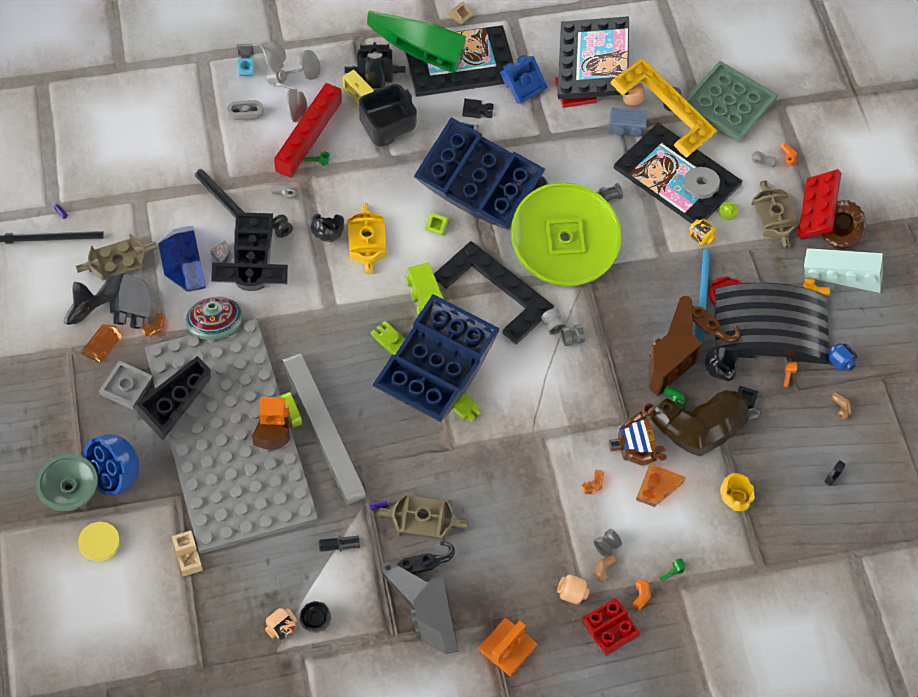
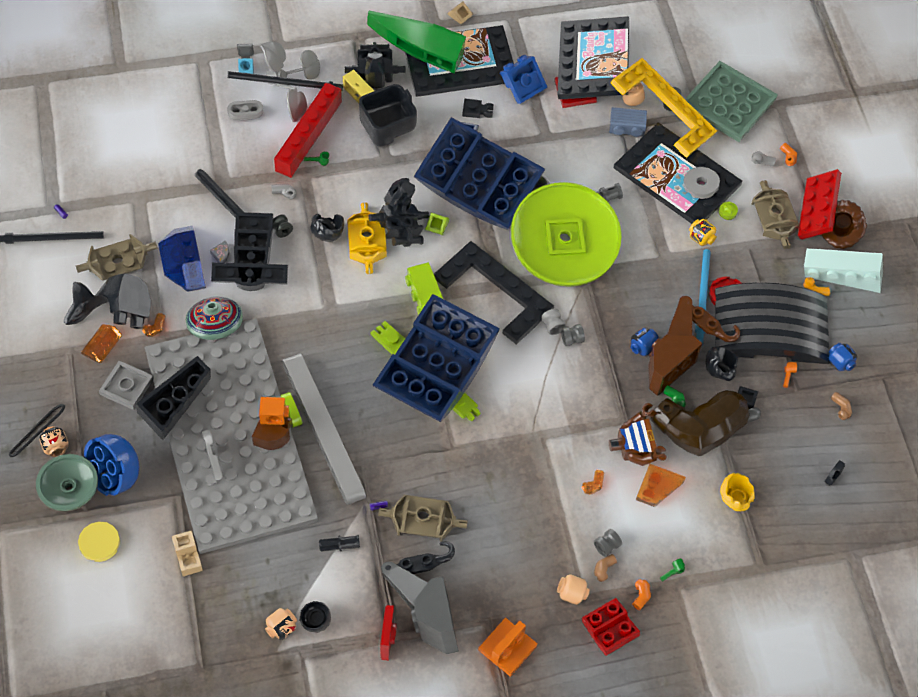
(39, 432): none -> black piece
(54, 441): none -> light nougat head
(212, 455): none -> light grey tile
(280, 80): none -> black bar
(388, 632): none -> red piece
(400, 215): none -> black piece
(643, 340): none -> blue head

